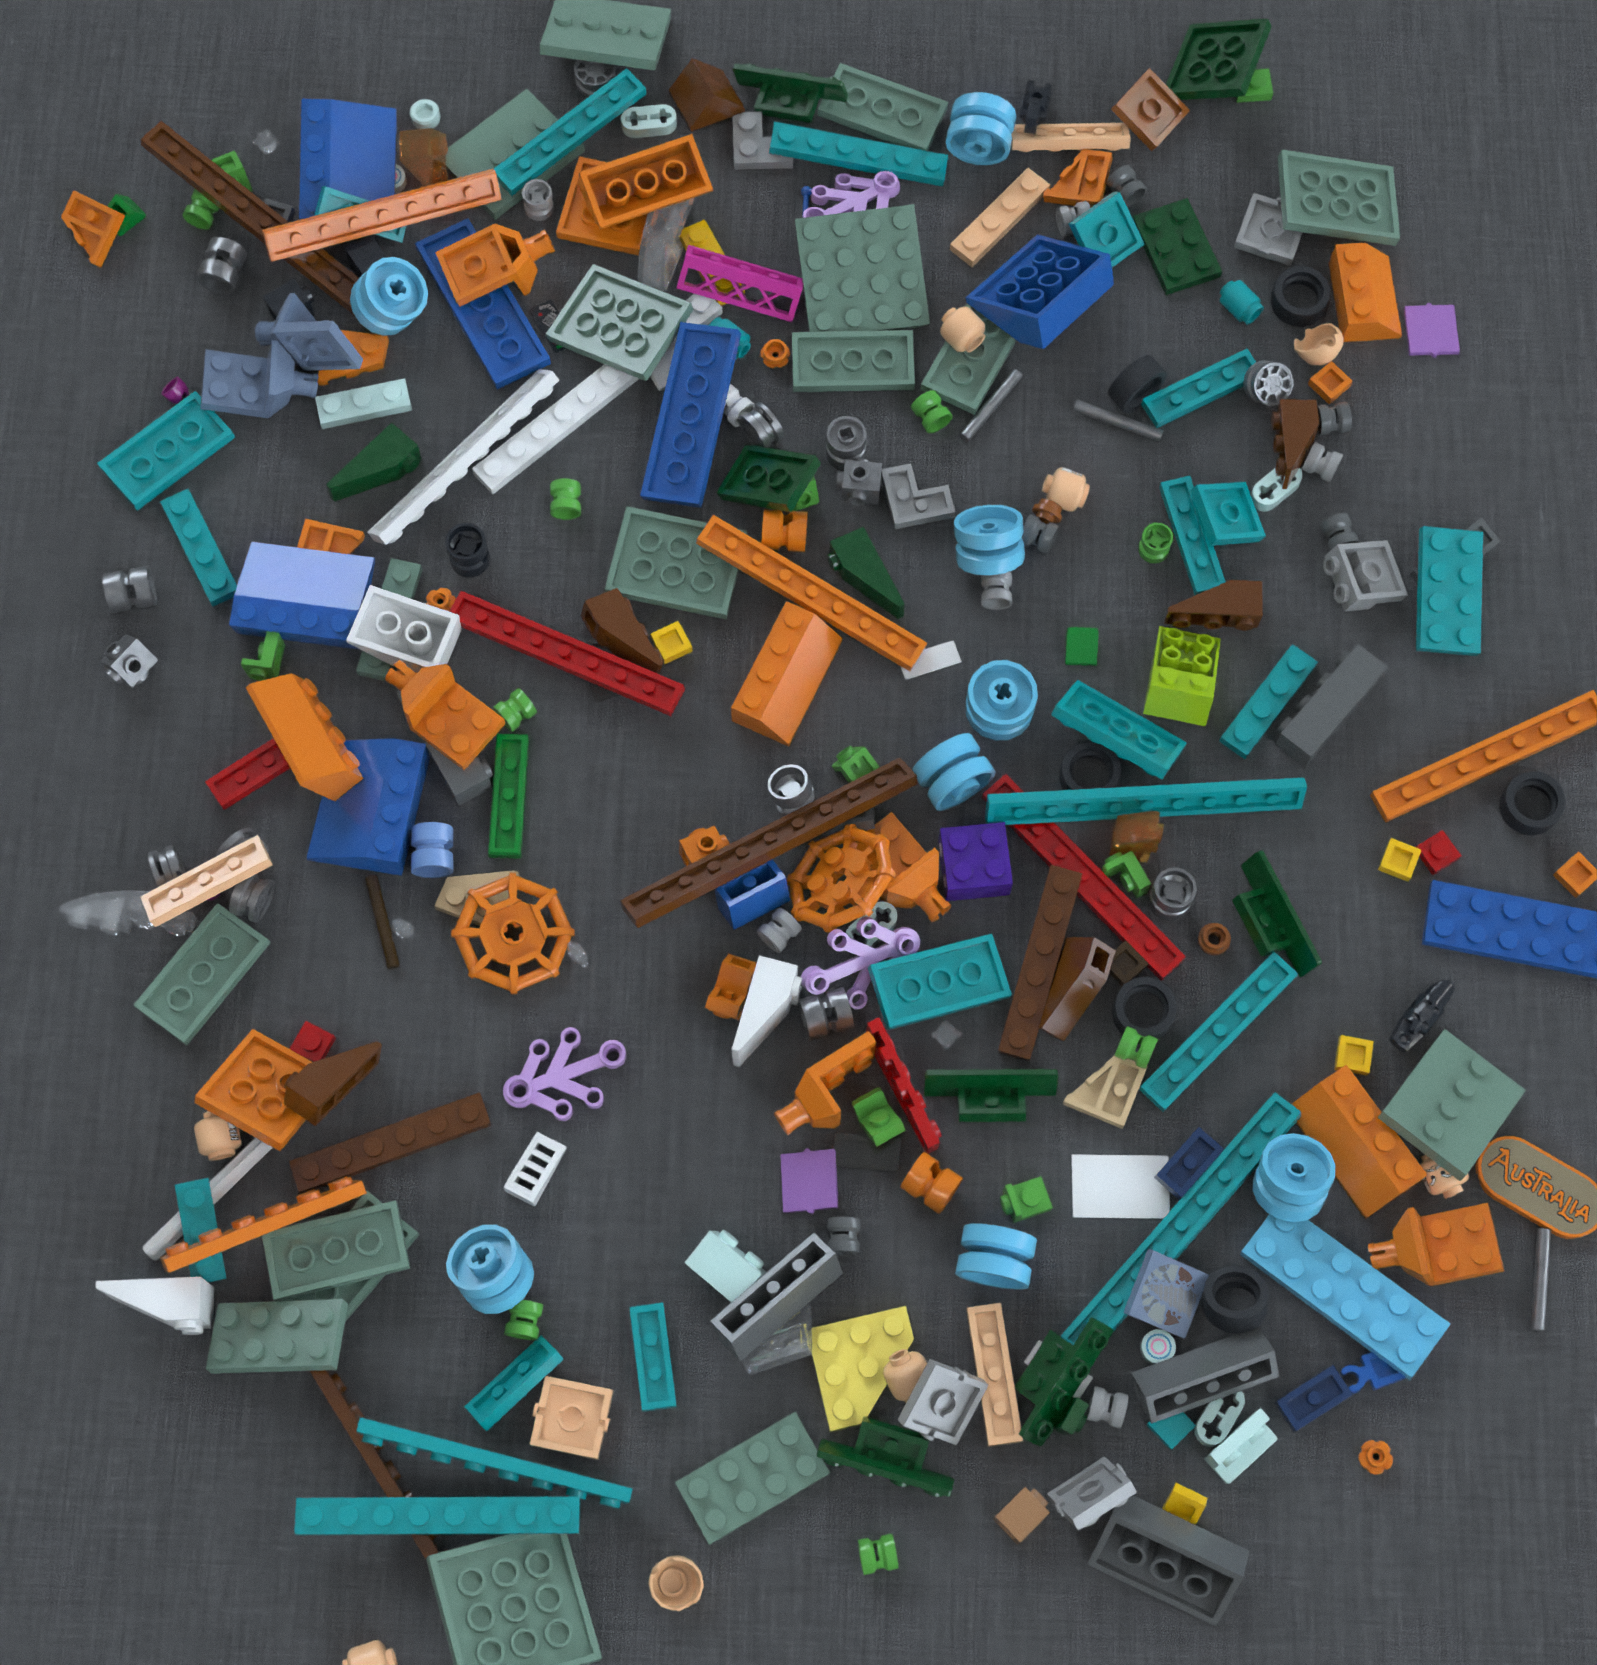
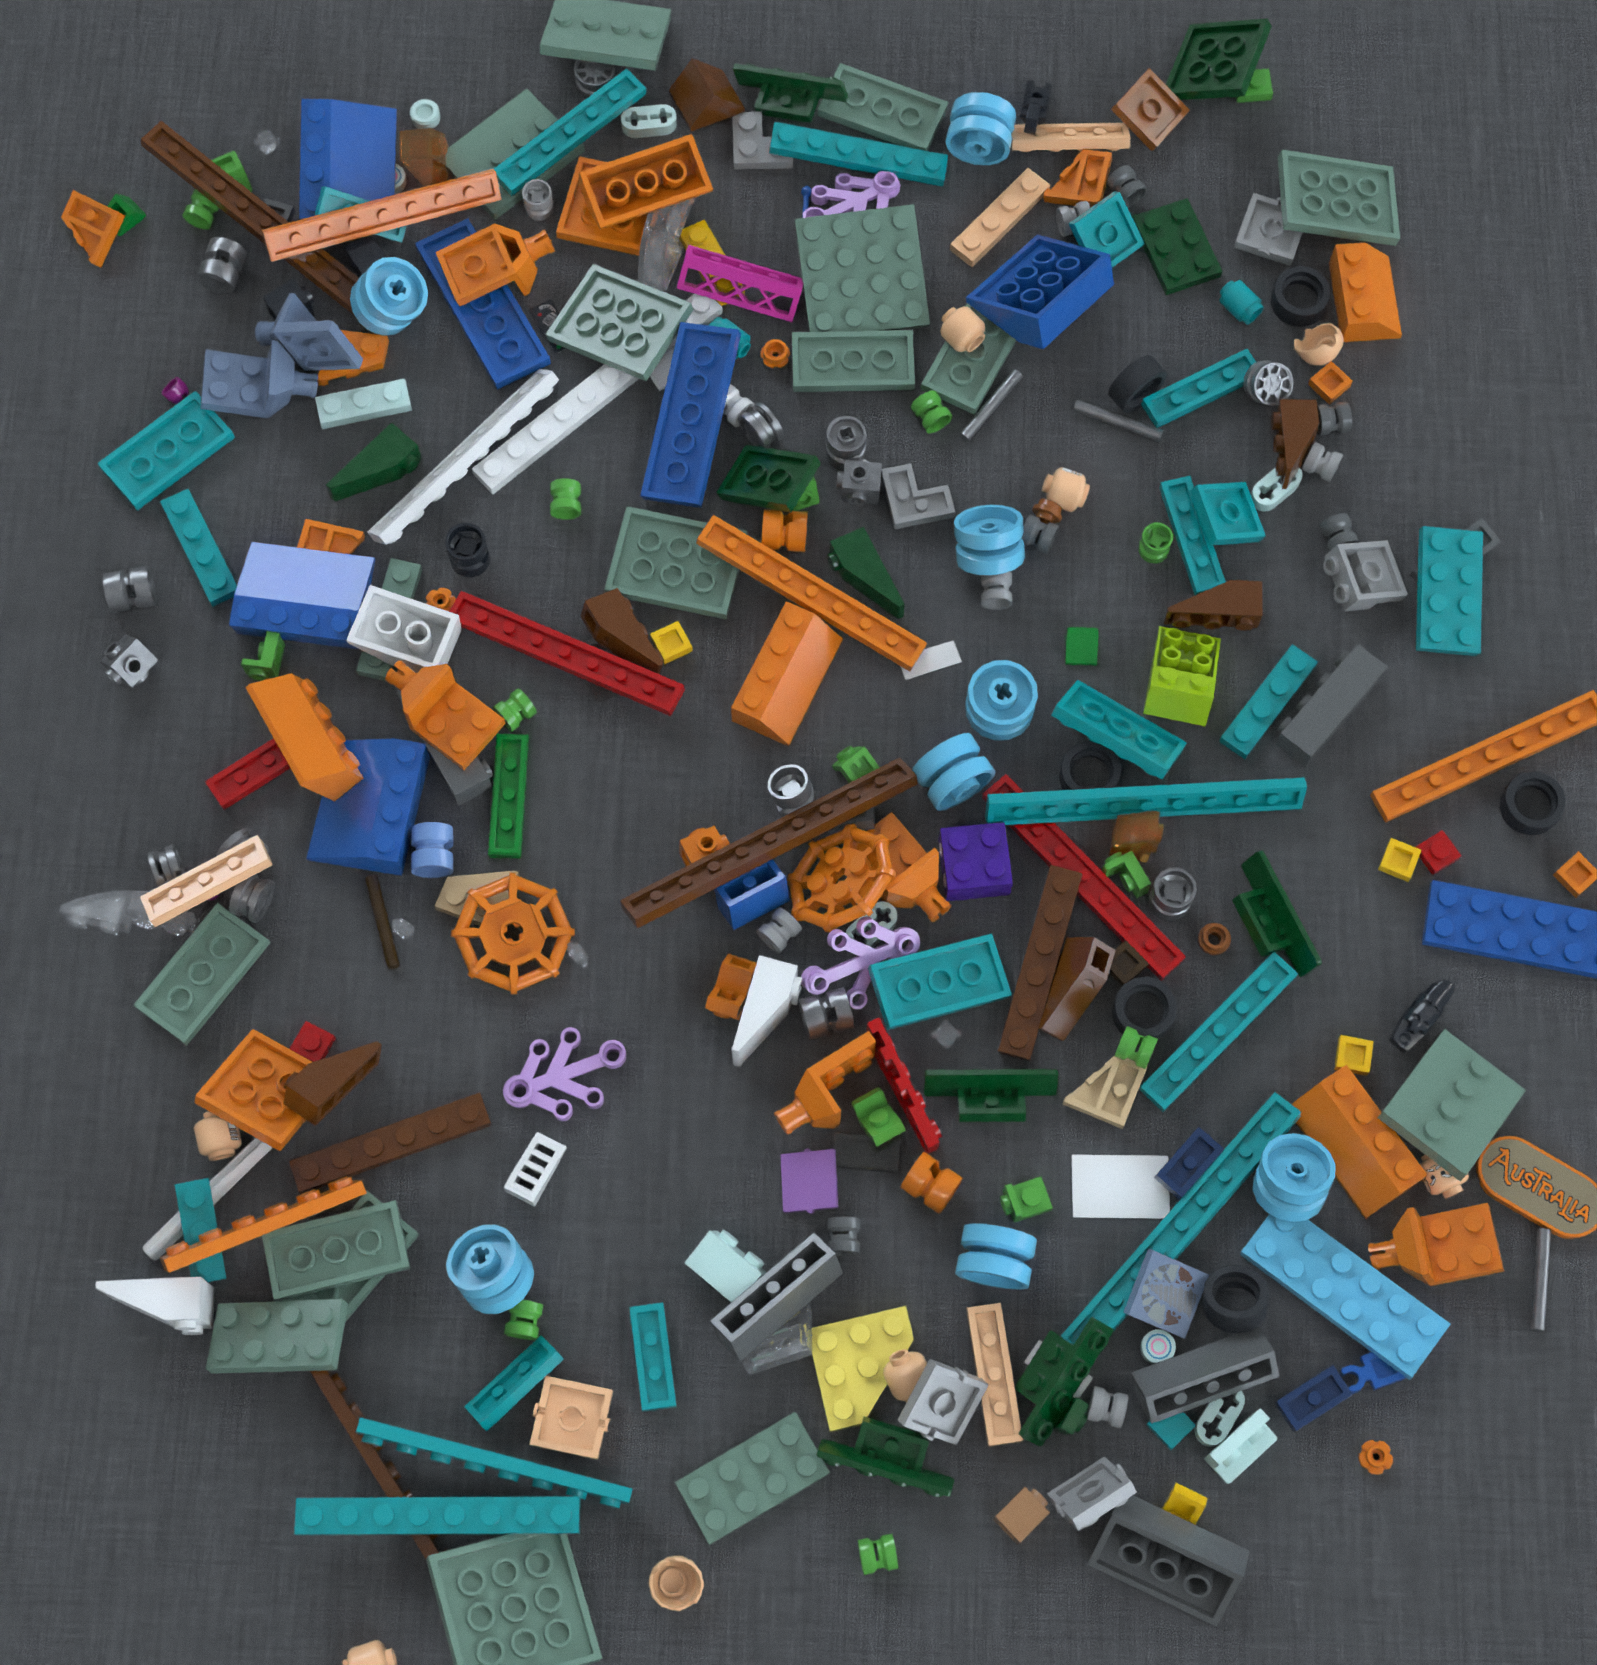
(1431, 330): medium lavender piece -> none

